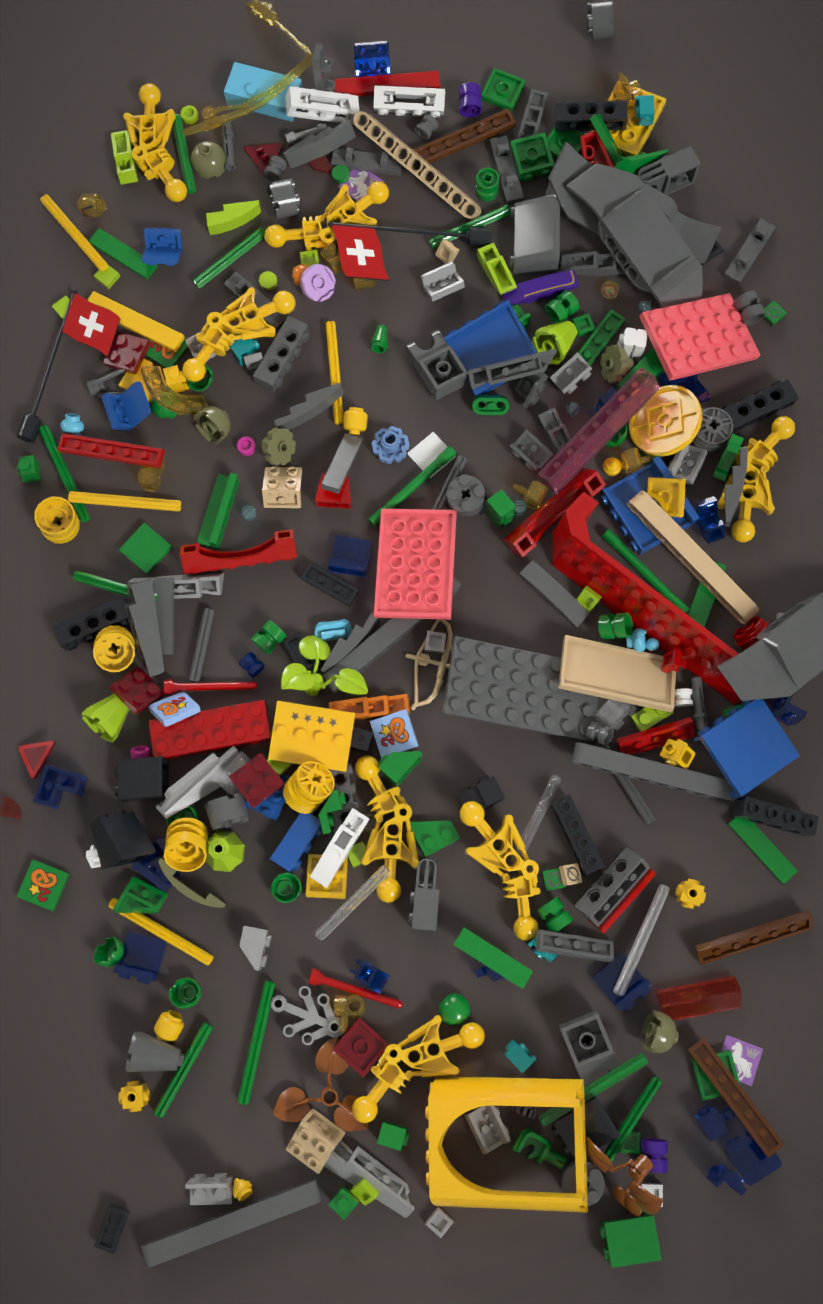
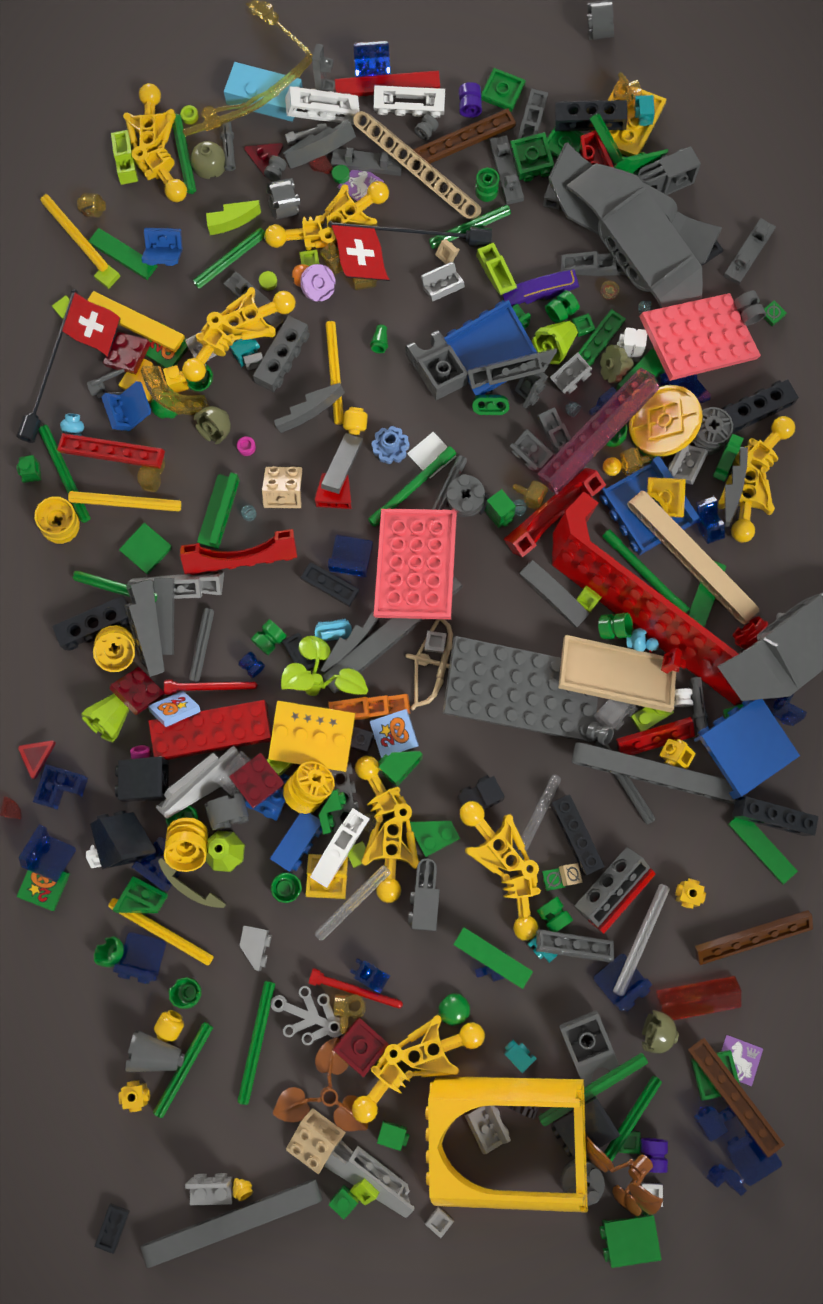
(46, 855): none -> clear blue bracket
(278, 446): olive plant -> none
(536, 236): dark grey windscreen -> none
(540, 1148): green piece -> none

